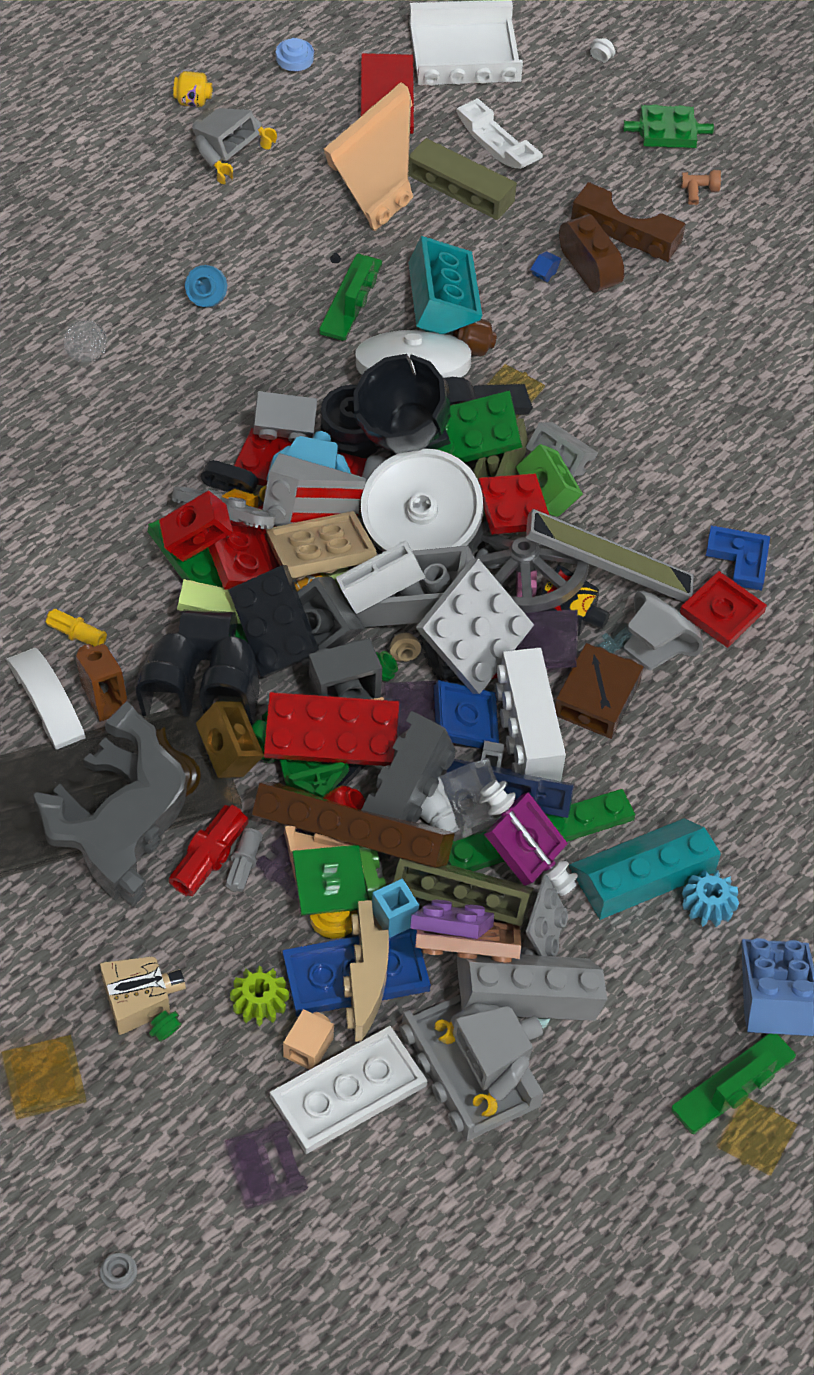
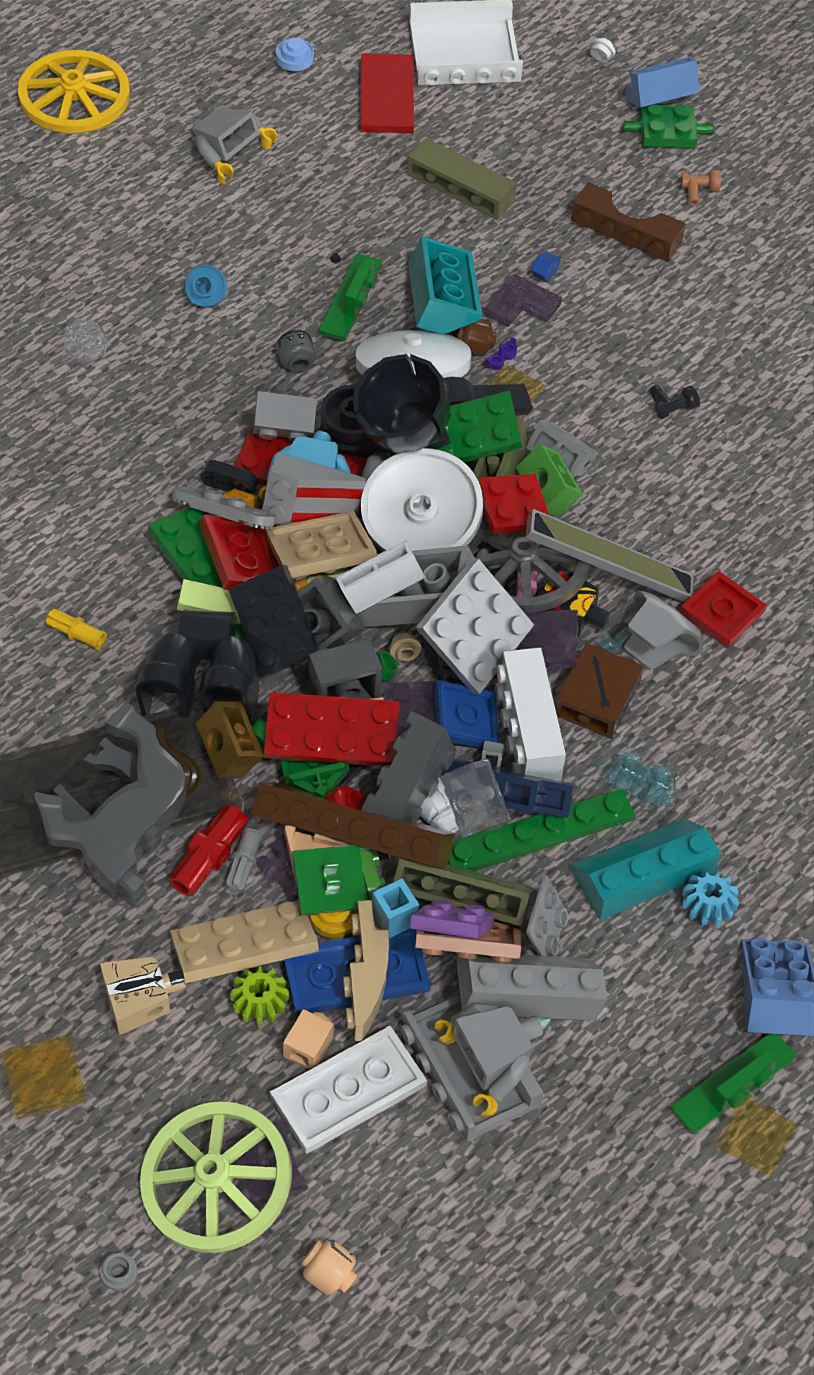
(47, 697): white slope -> none
(73, 87): none -> yellow wheel
(96, 666): dark orange torso -> none
(164, 1025): green plate -> none
(192, 89): yellow head -> none
(195, 526): red brick -> none
(218, 1181): none -> yellowish green wheel
(243, 941): none -> tan plate
(296, 351): none -> dark grey head
(329, 1267): none -> light nougat head
(375, 157): light nougat piece -> none
(498, 142): white slope -> none
(506, 351): none -> dark purple piece
(522, 295): none -> clear purple plate
(526, 838): magenta plate -> none
(591, 253): reddish brown brick -> none
(658, 776): none -> clear light blue hinge
(663, 82): none -> medium blue piece
(688, 398): none -> black piece
(744, 548): blue plate -> none

